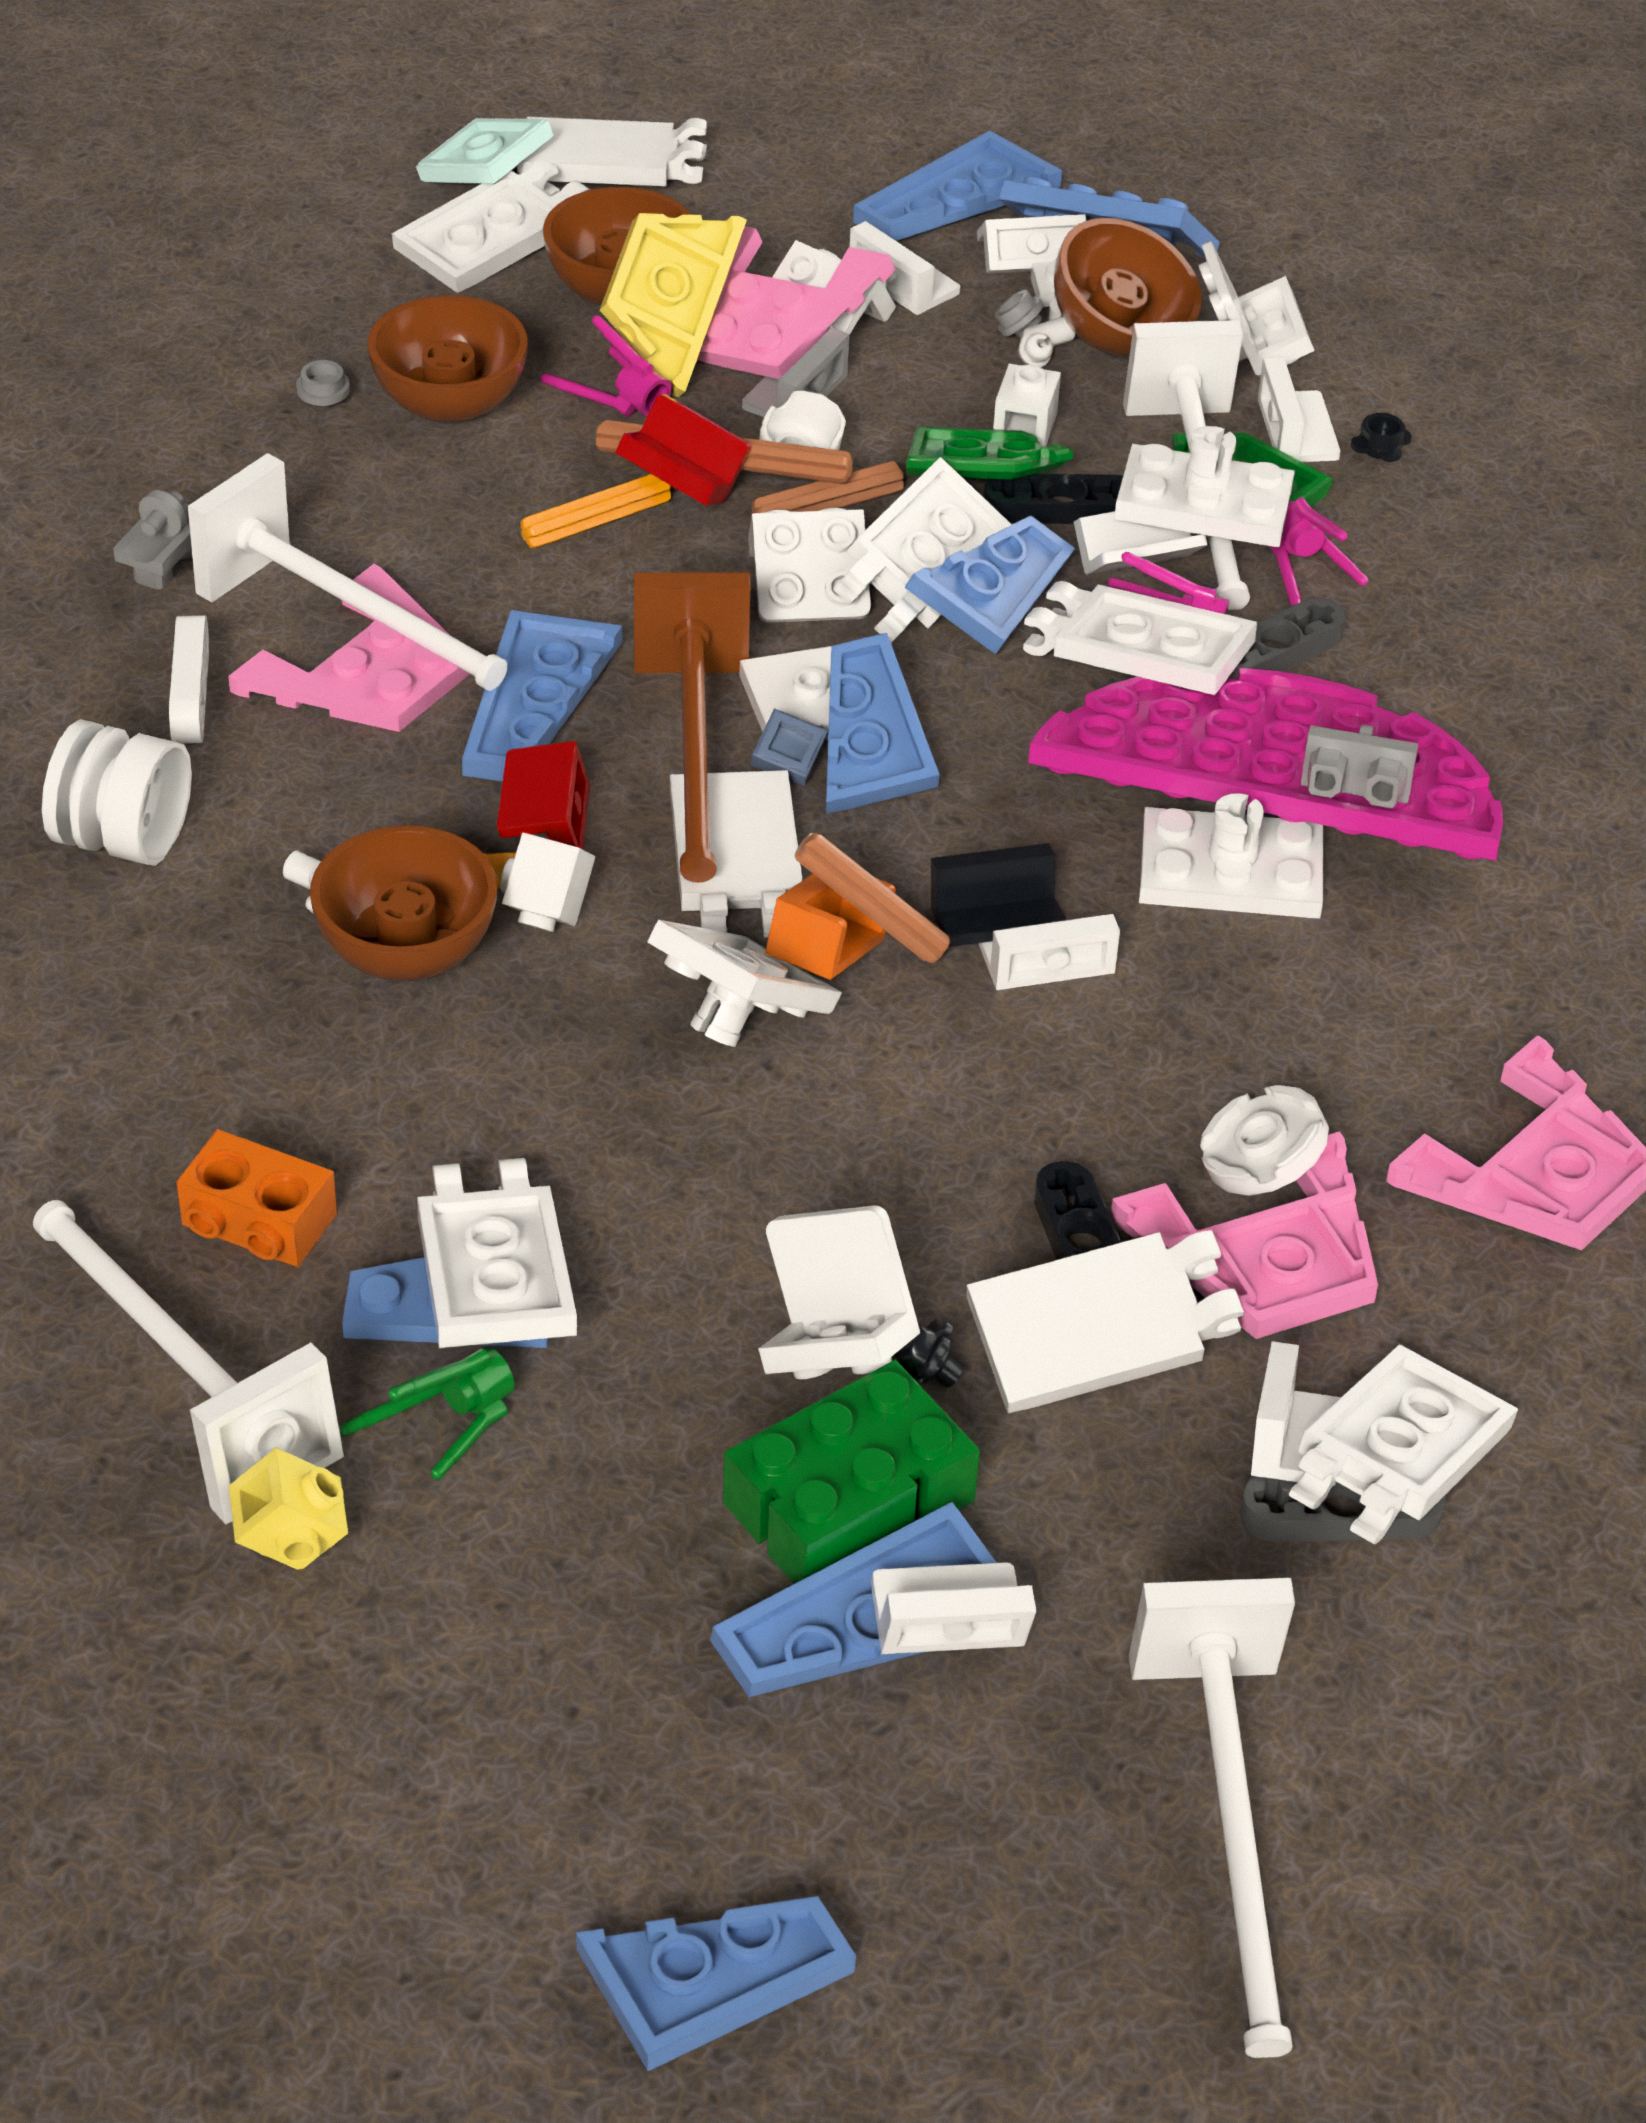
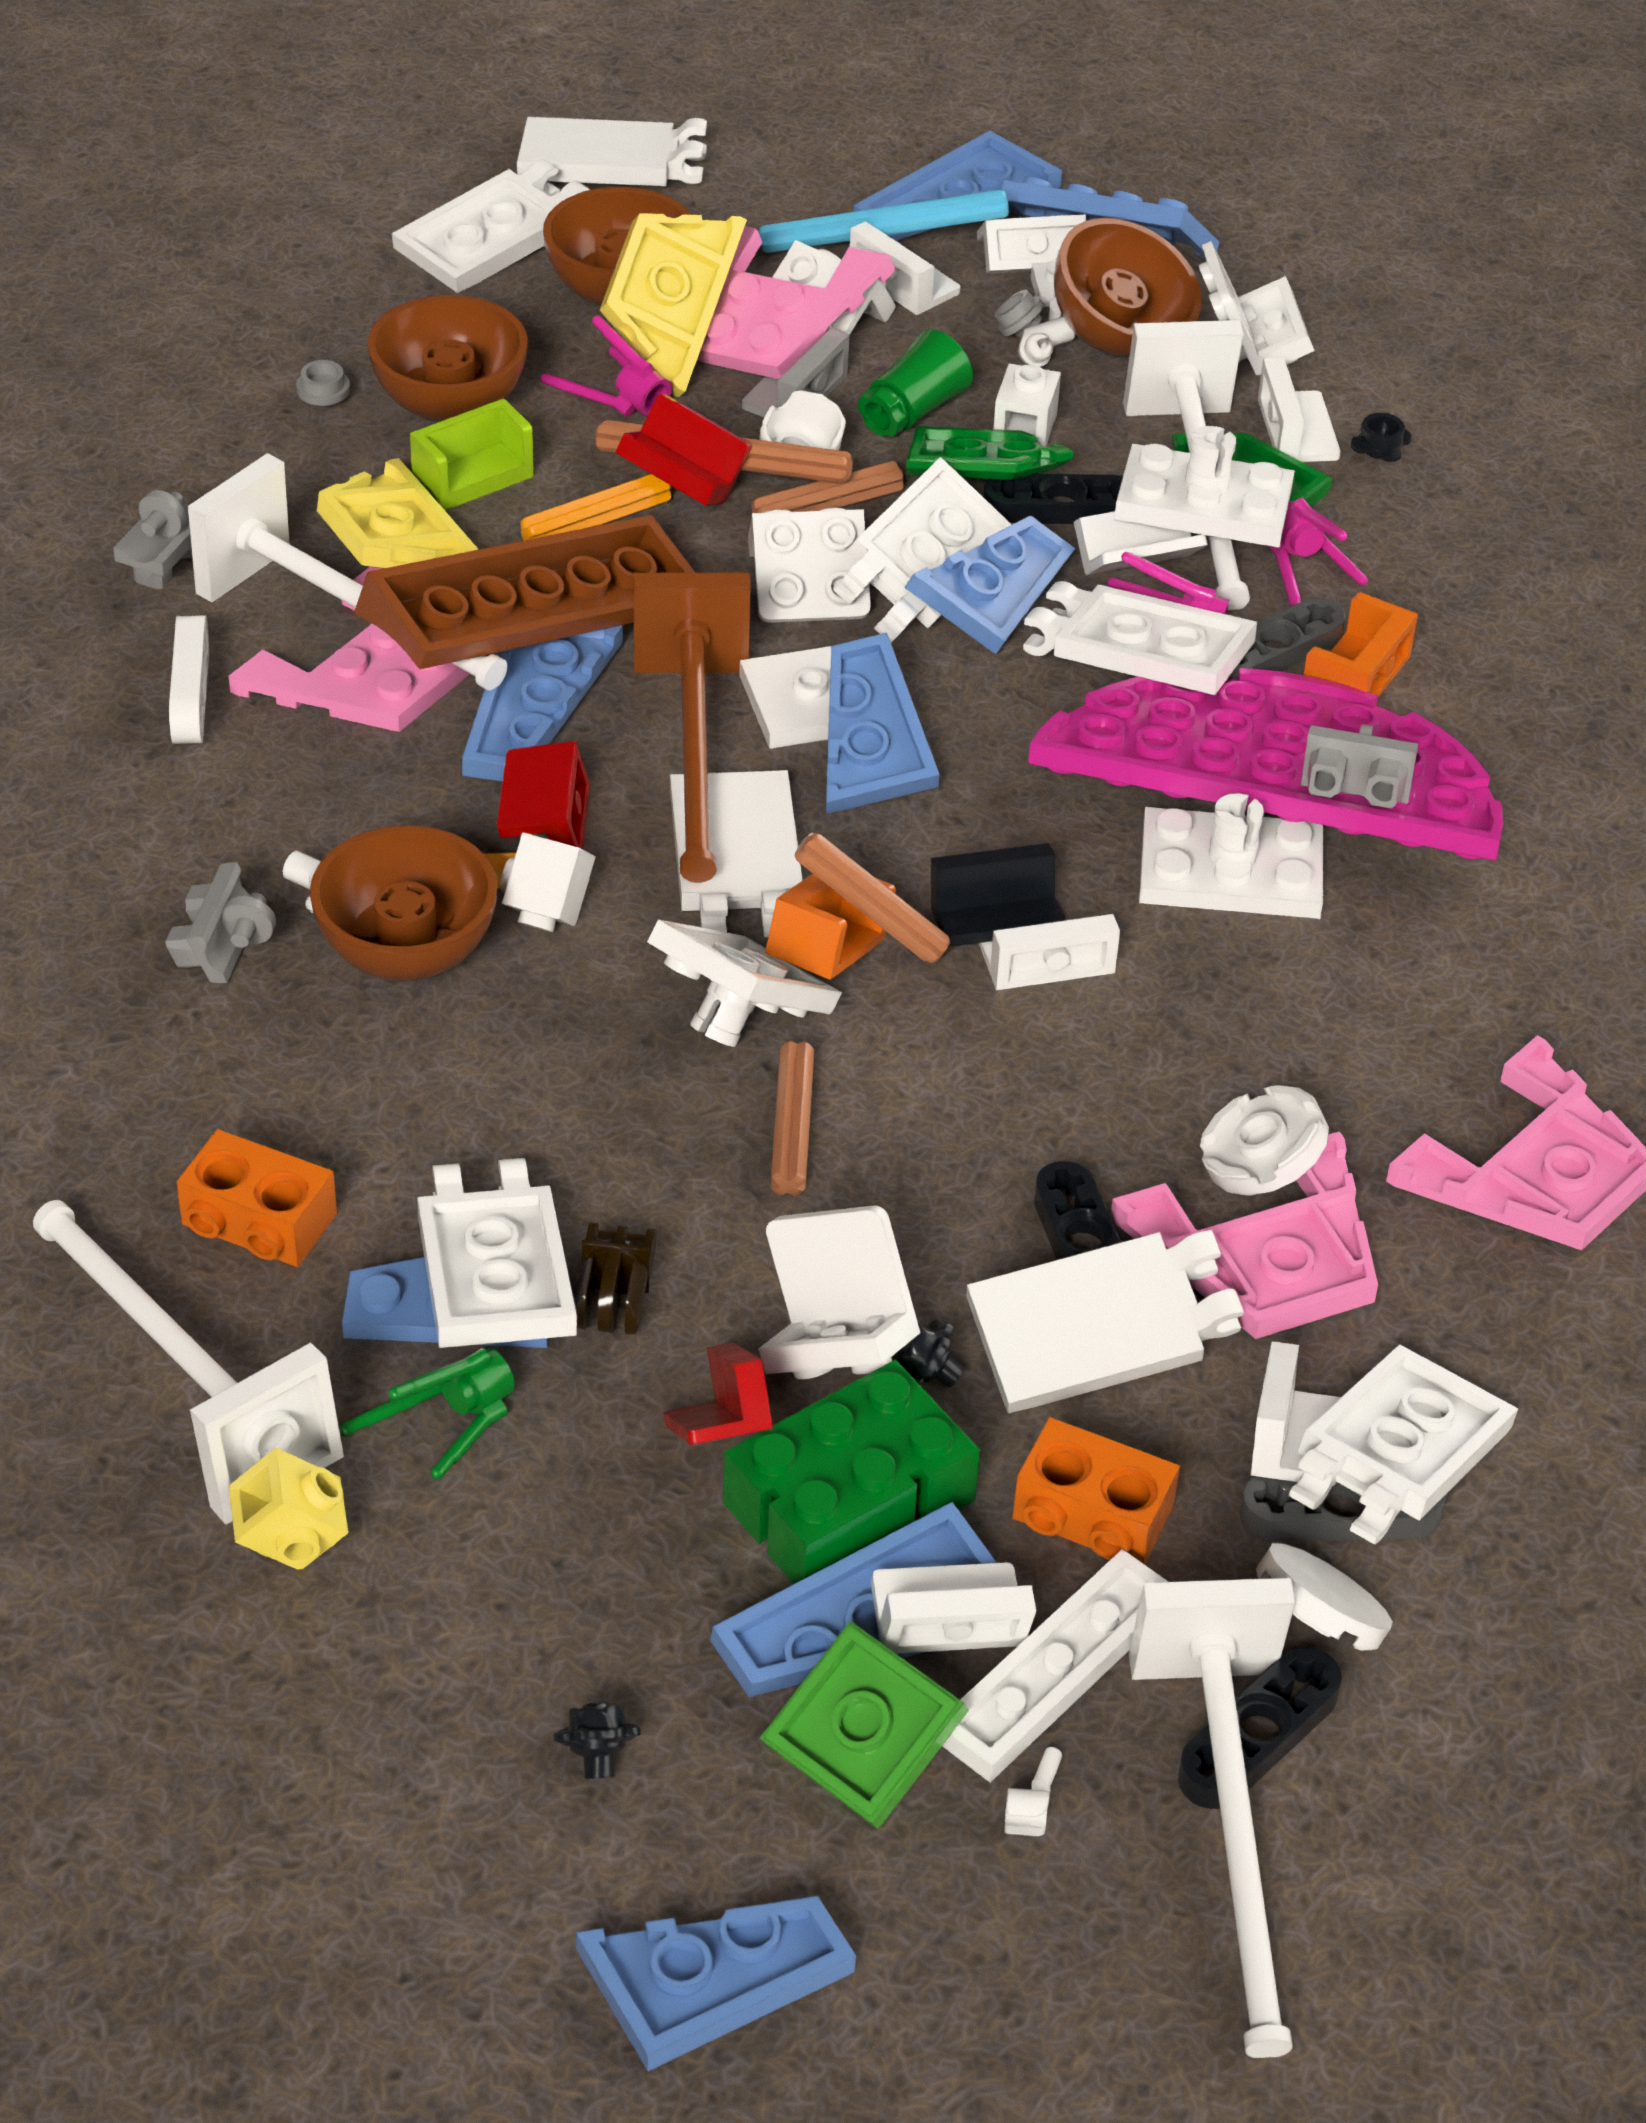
(116, 792): white wheel -> none
(223, 924): none -> light grey hips
(390, 519): none -> light yellow wing
(473, 453): none -> lime panel
(484, 150): light aqua tile -> none
(517, 591): none -> dark orange arch
(597, 1734): none -> black plant
(615, 1266): none -> dark brown arm
(739, 1402): none -> red panel
(789, 746): sand blue tile -> none
(792, 1118): none -> nougat axle
(864, 1724): none -> bright green plate
(887, 219): none -> medium azure axle
(916, 384): none -> green plant
(1028, 1808): none -> white hand
(1051, 1668): none -> white plate
(1095, 1491): none -> orange brick
(1267, 1699): none -> black beam
(1327, 1596): none -> white tile
(1371, 650): none -> orange panel

